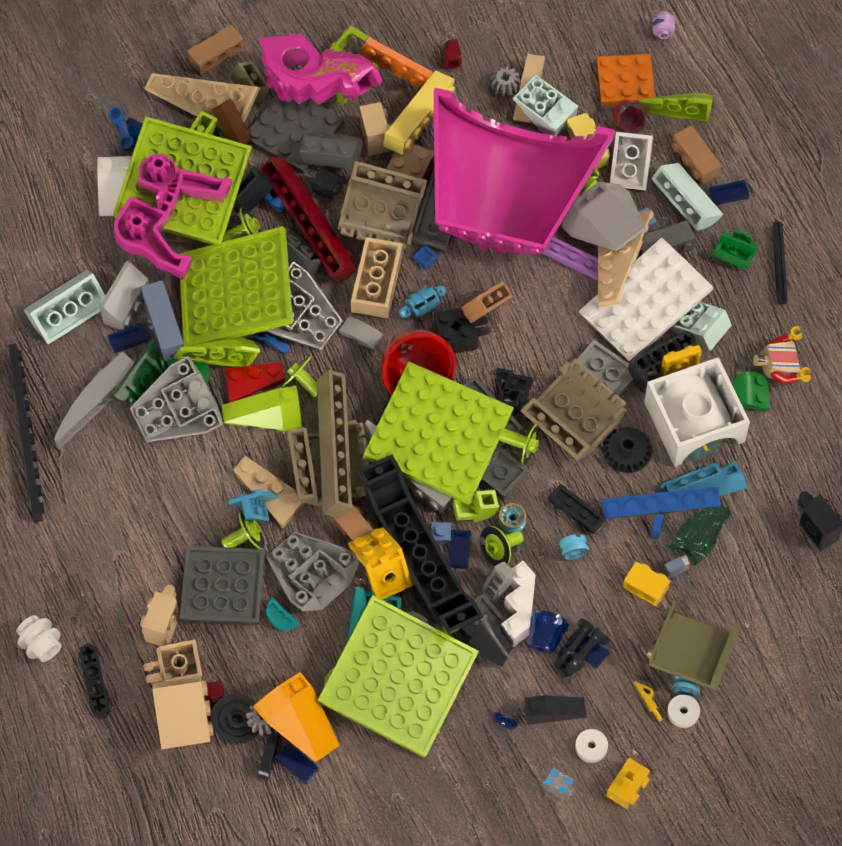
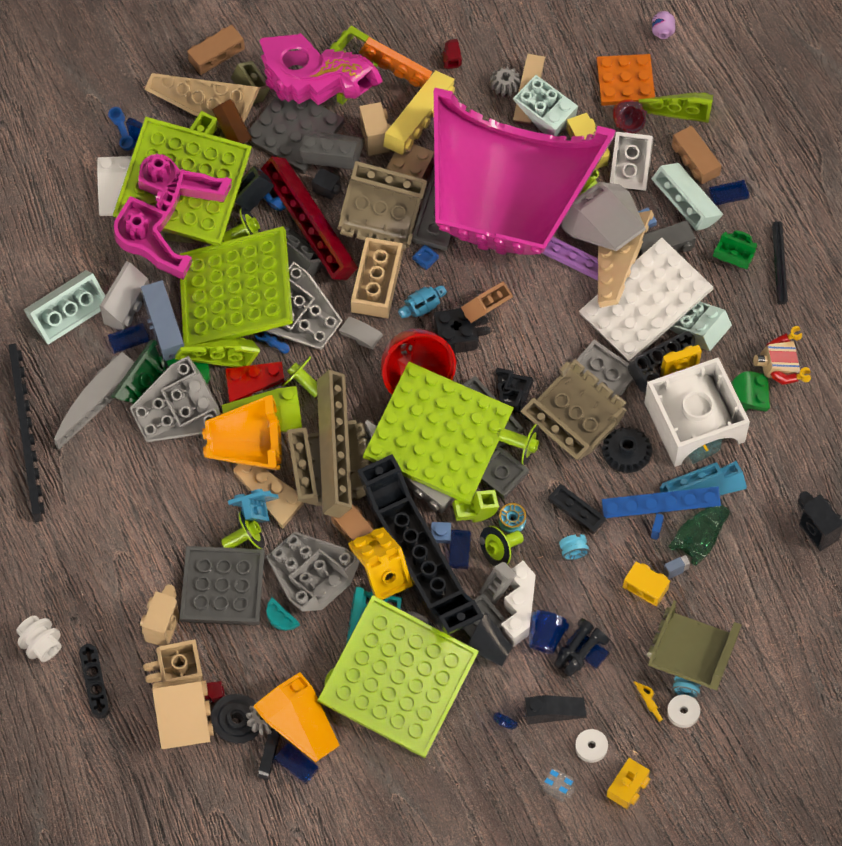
(246, 435): none -> light orange cone

